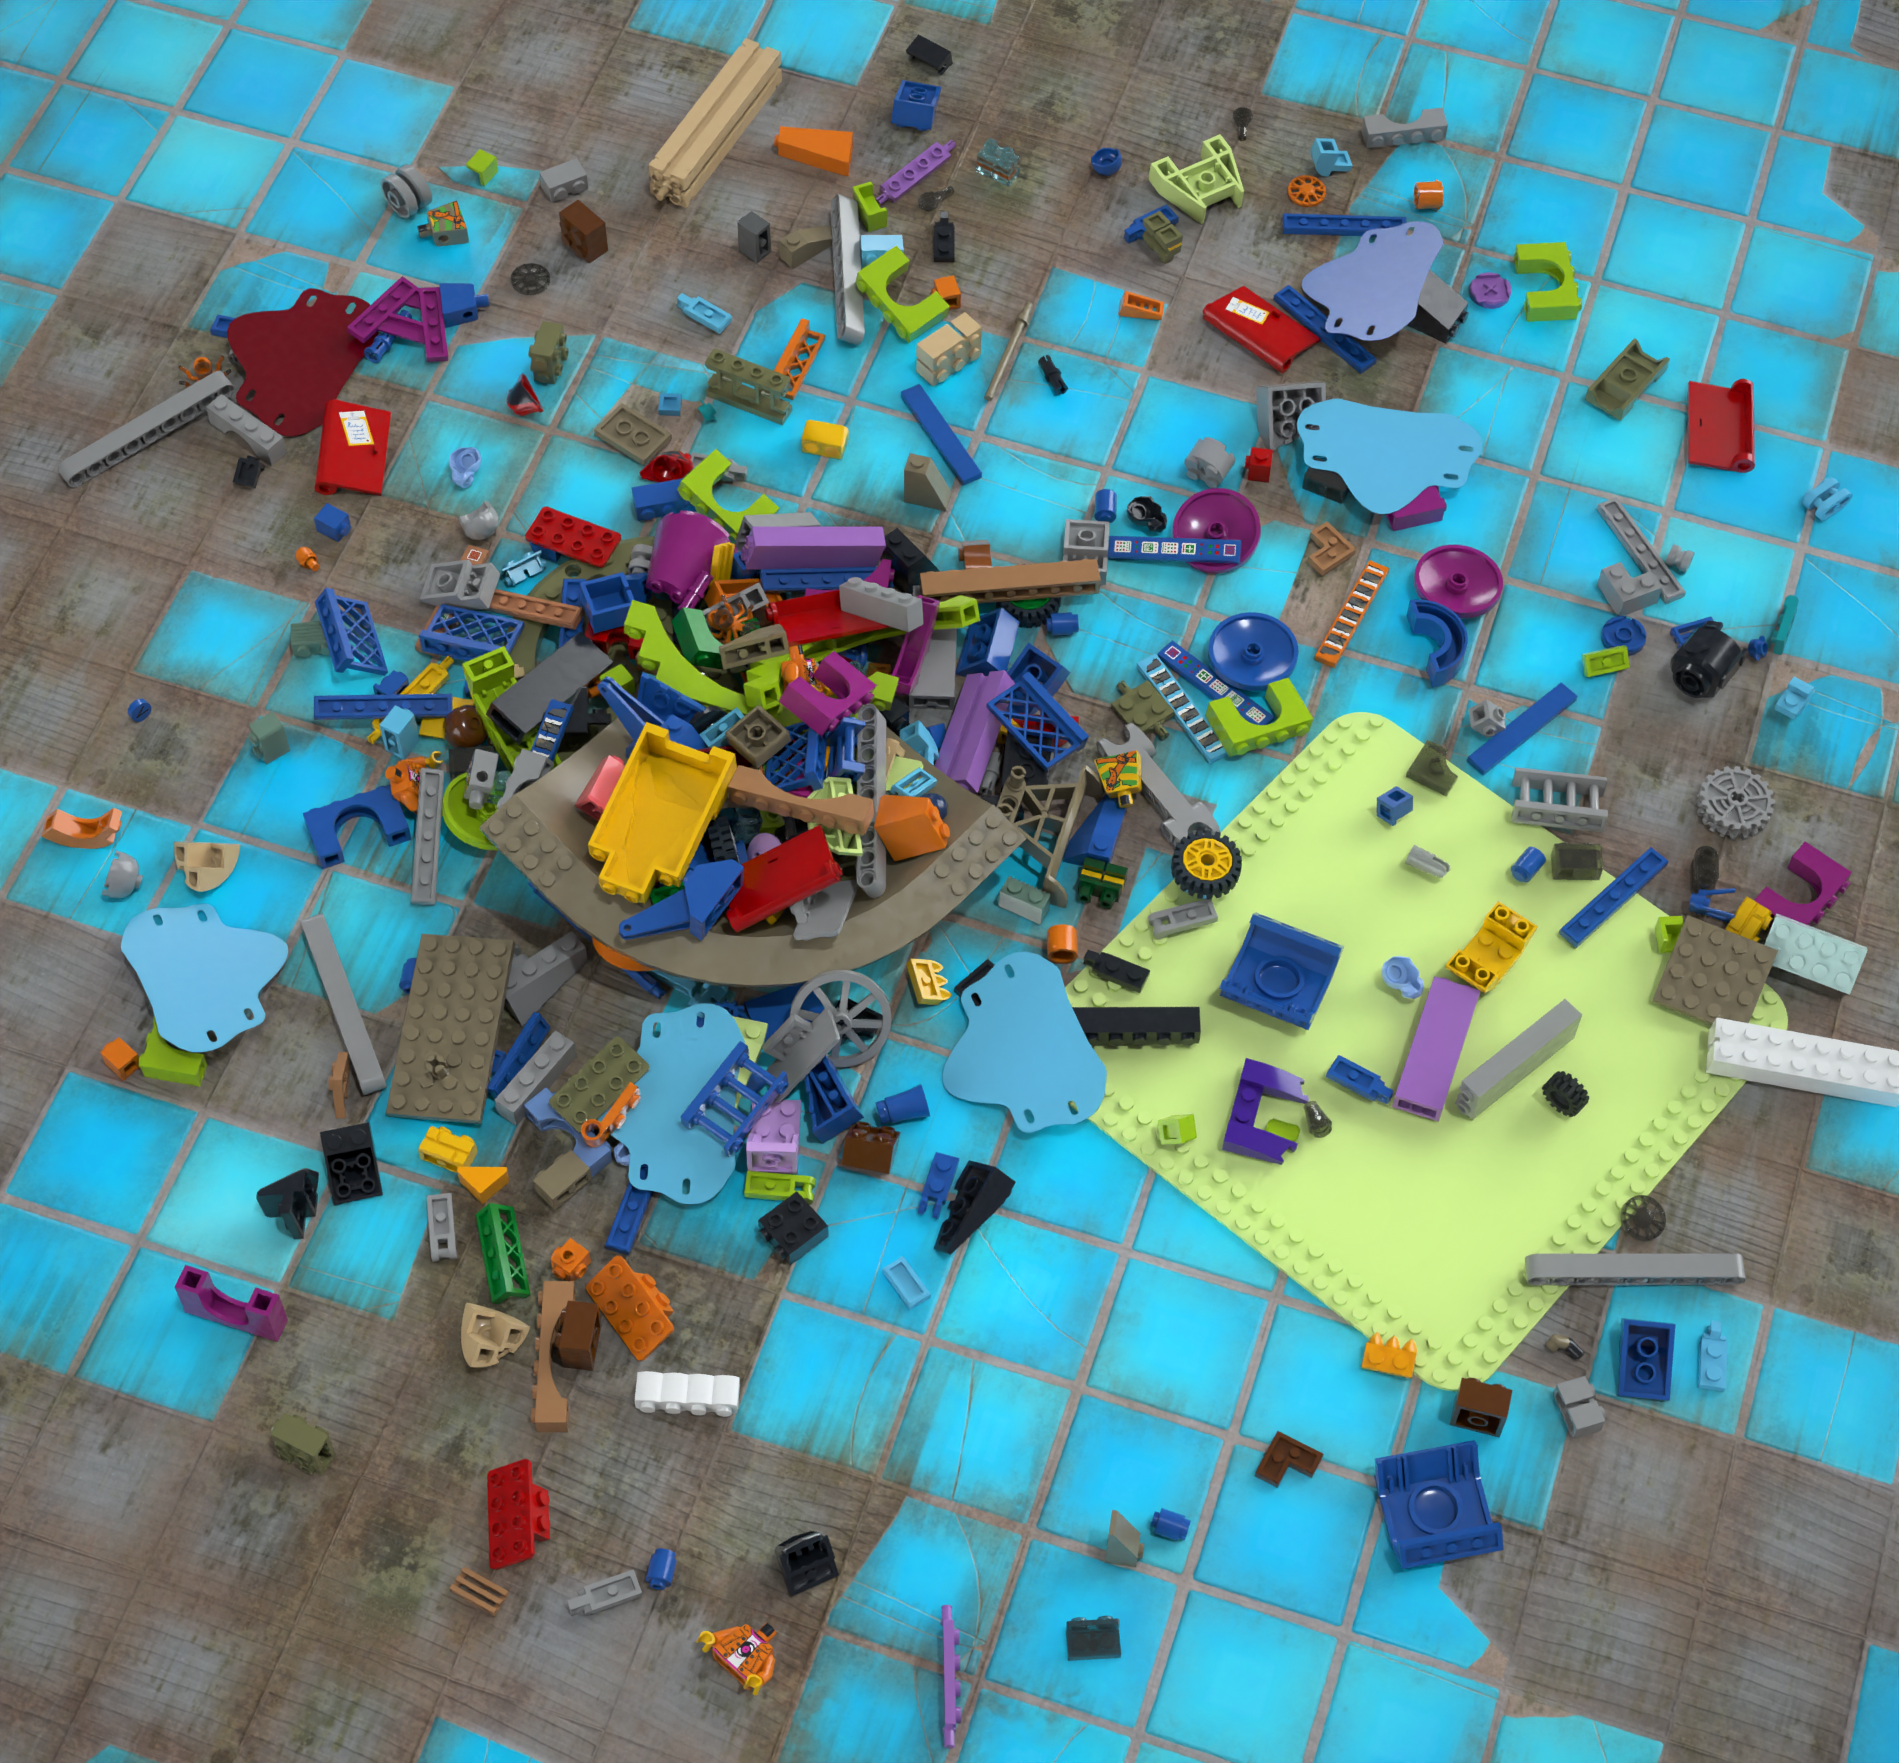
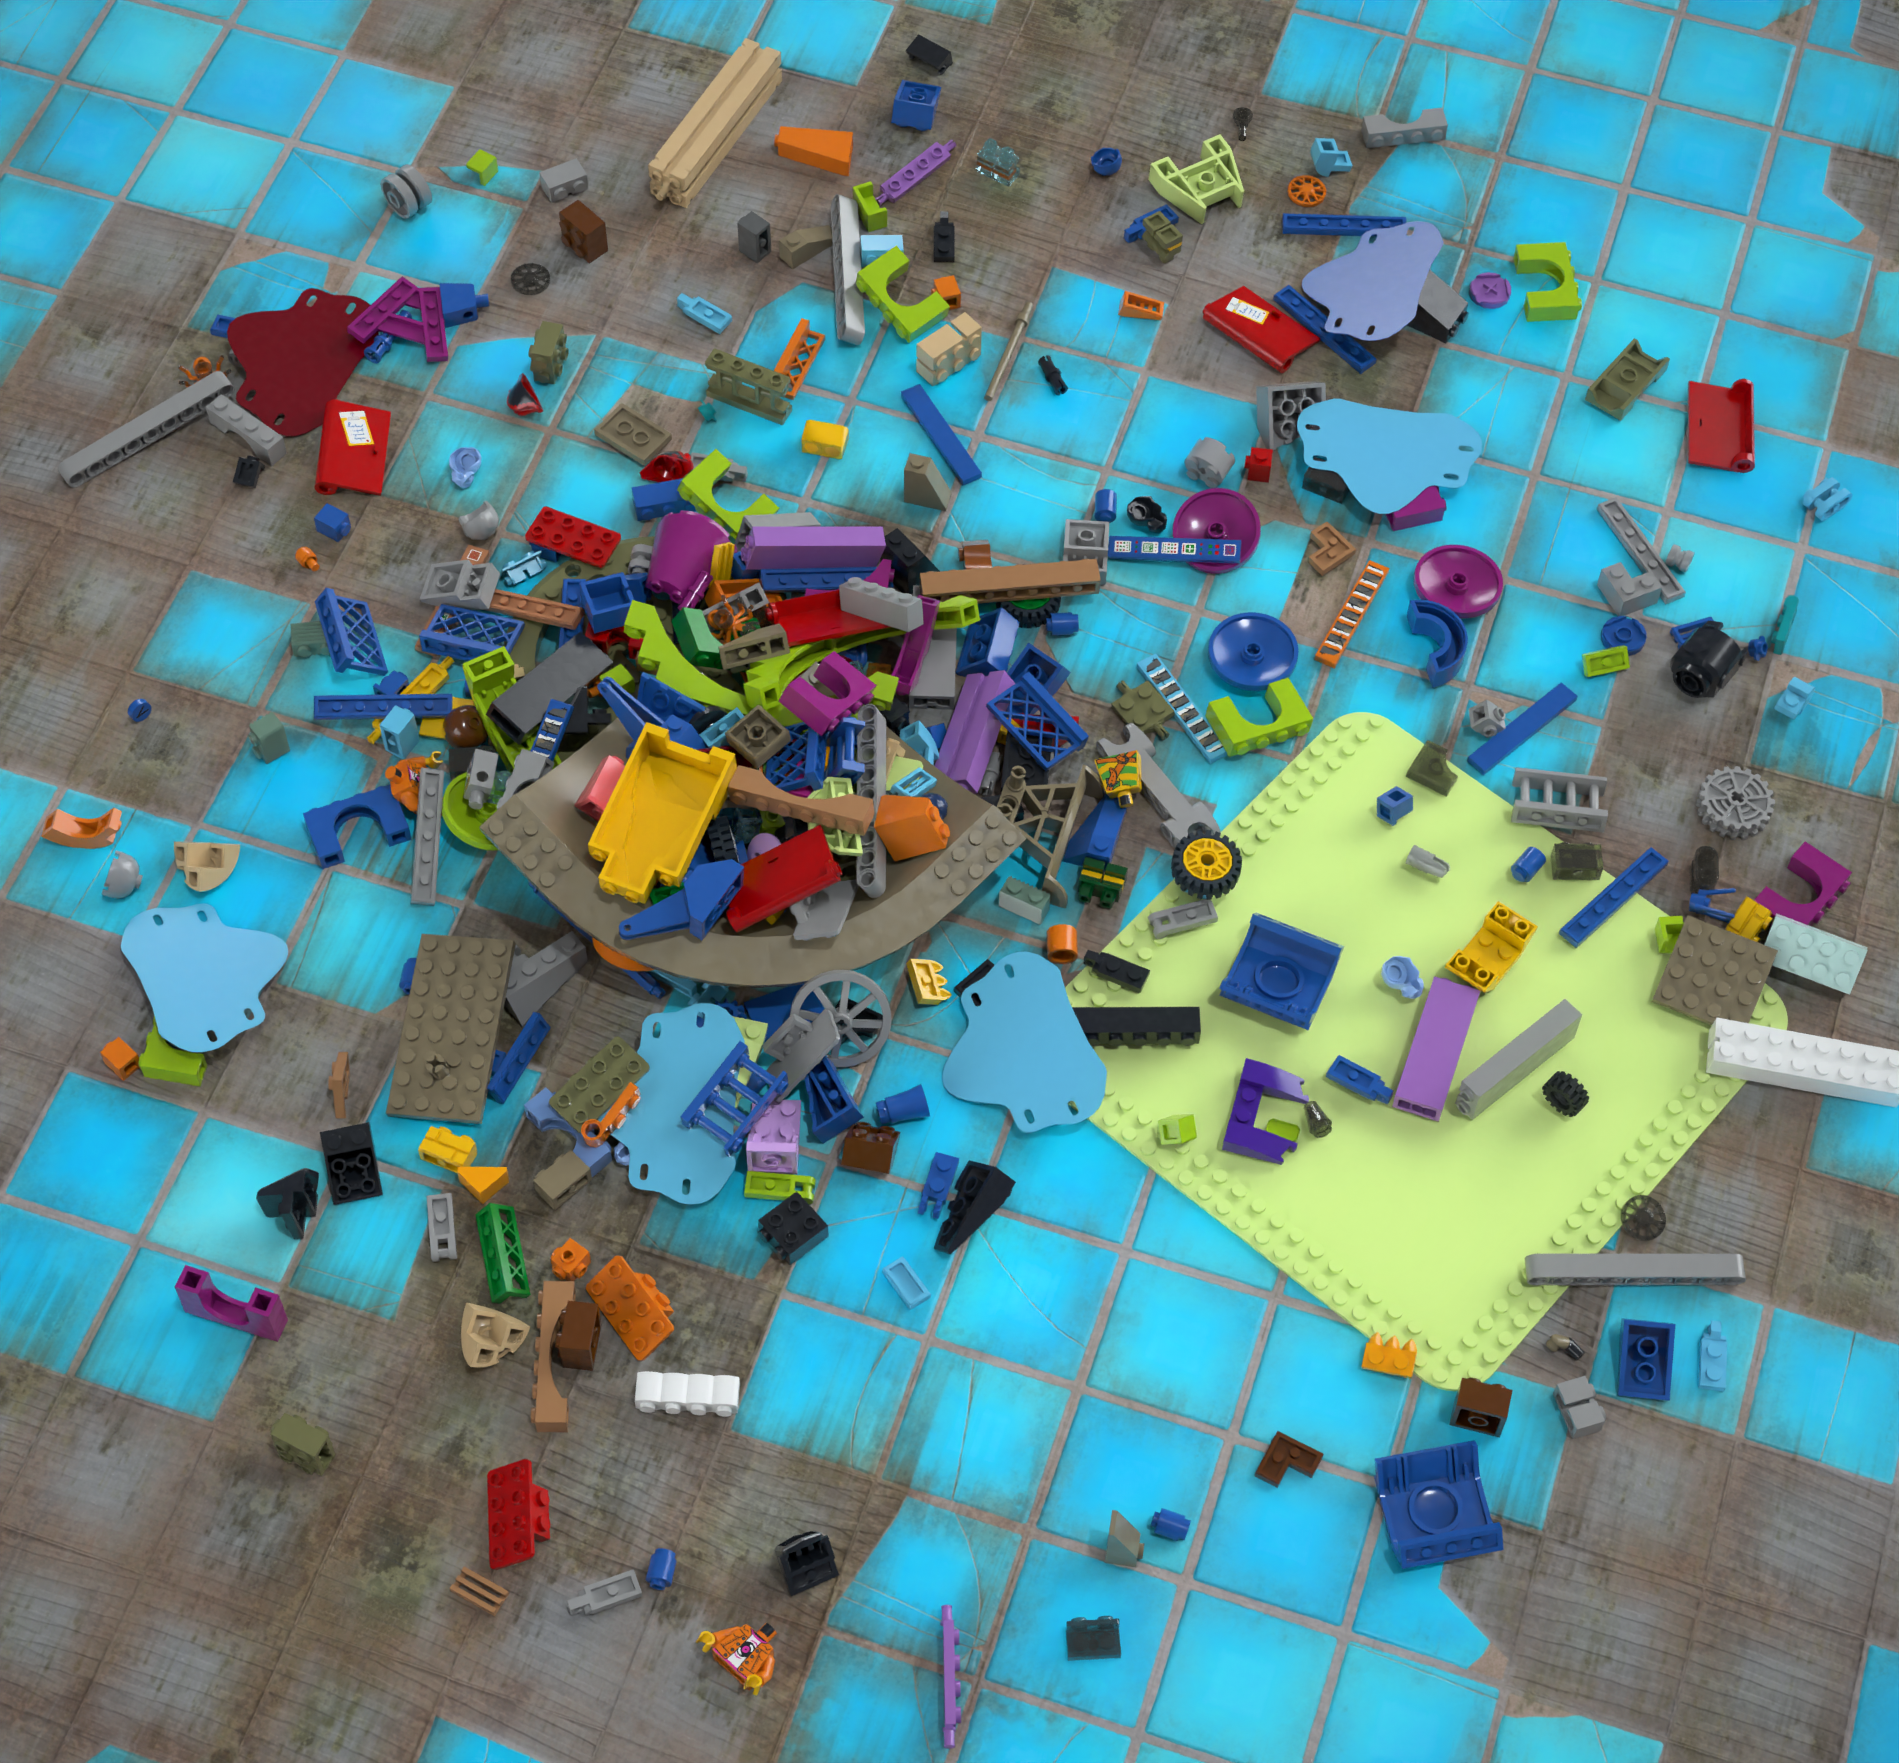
(343, 1004): light grey beam -> none
(445, 225): torso -> none
(537, 1074): light grey brick -> none
(629, 1217): blue tile -> none
(670, 404): dark azure tile -> none
(802, 667): orange torso -> none
(929, 200): clear smoke plate -> none
(1211, 684): blue tile -> none
(1428, 195): orange piece -> none

